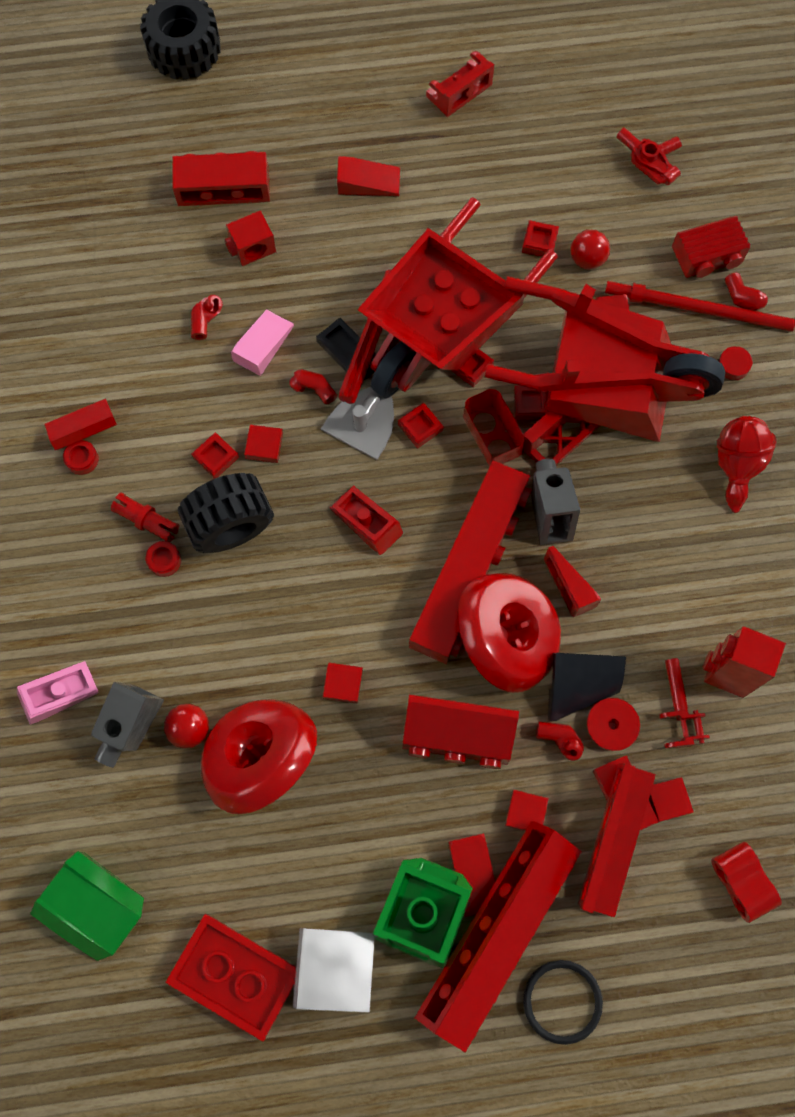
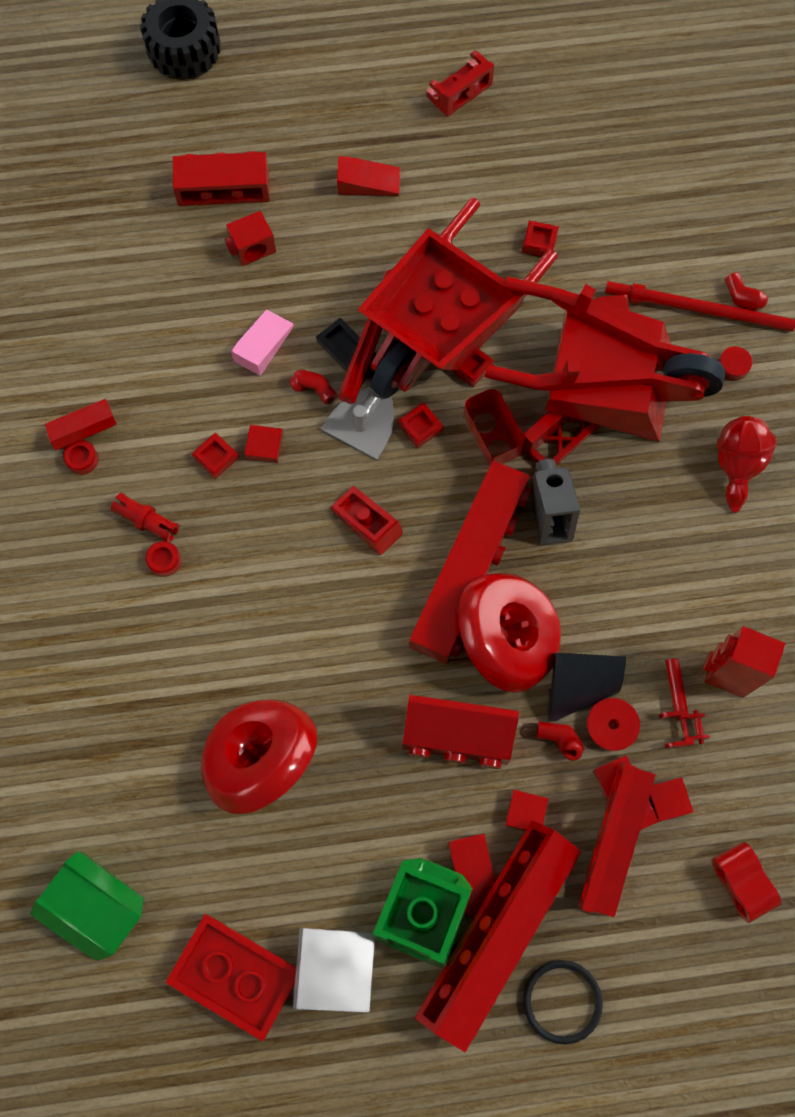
(56, 692): bright pink slope -> none
(124, 709): dark grey torso -> none
(186, 726): red piece -> none
(202, 314): red arm -> none
(225, 512): black tyre -> none
(342, 683): red tile -> none
(529, 403): red tile -> none
(572, 586): red slope -> none
(590, 249): red piece -> none
(651, 157): red piece -> none
(711, 247): red brick -> none

